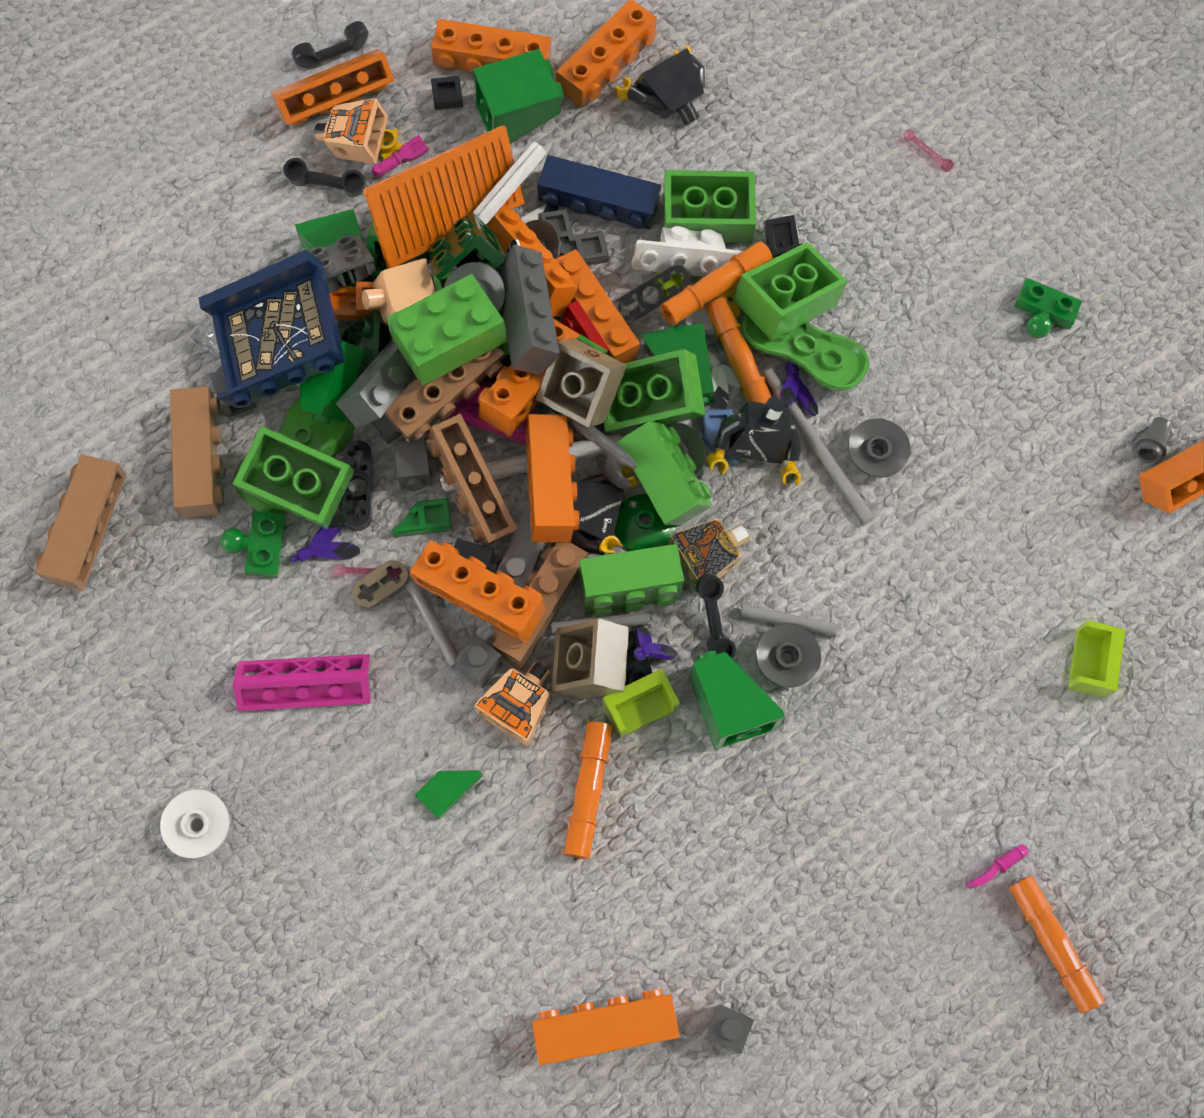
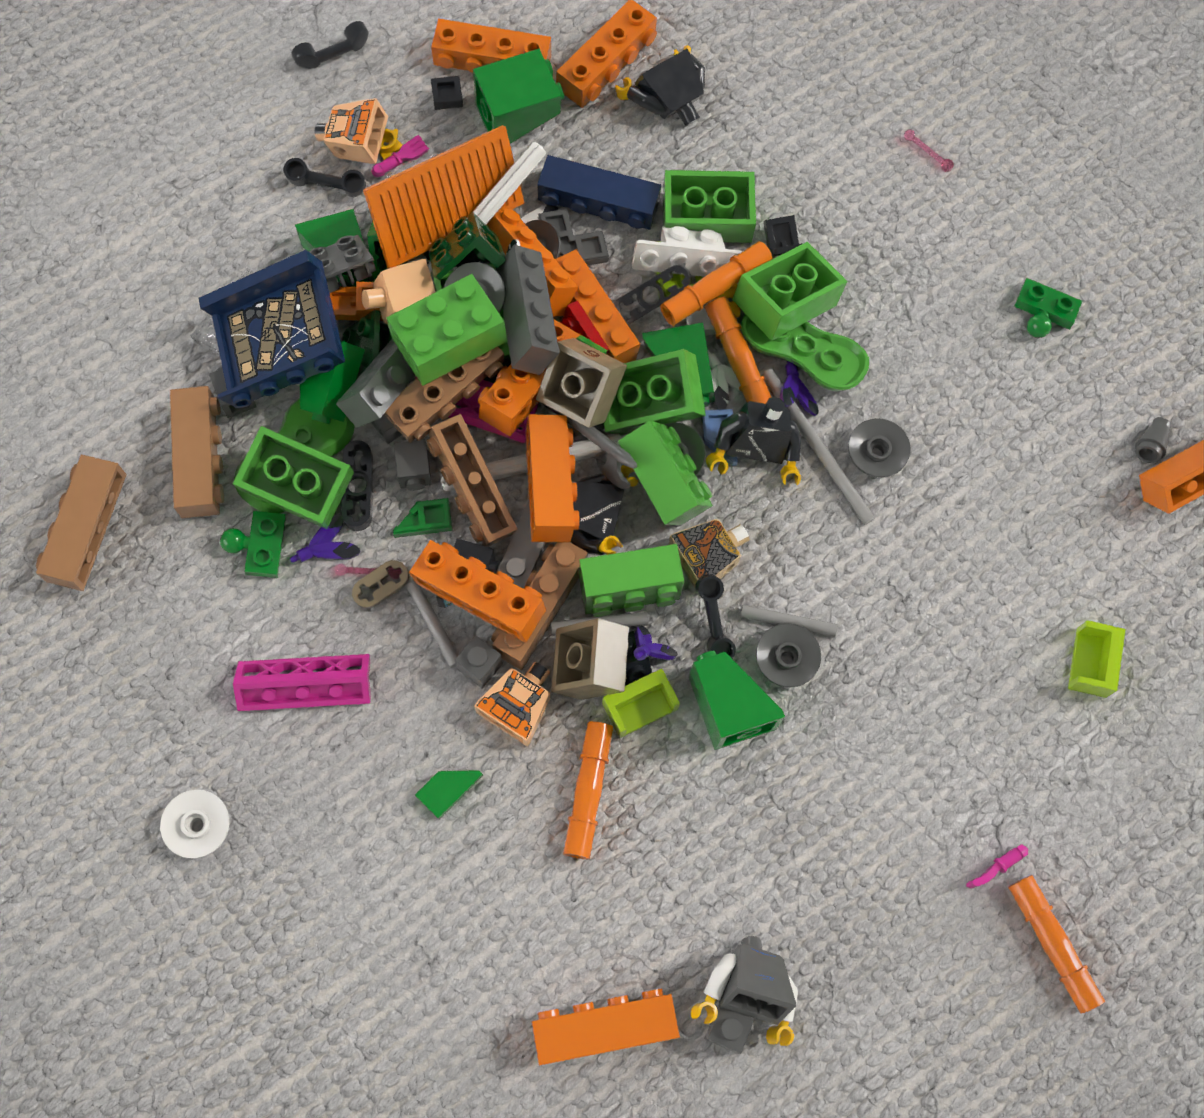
(333, 86): orange brick -> none
(635, 534): green dish -> none
(752, 985): none -> dark grey torso

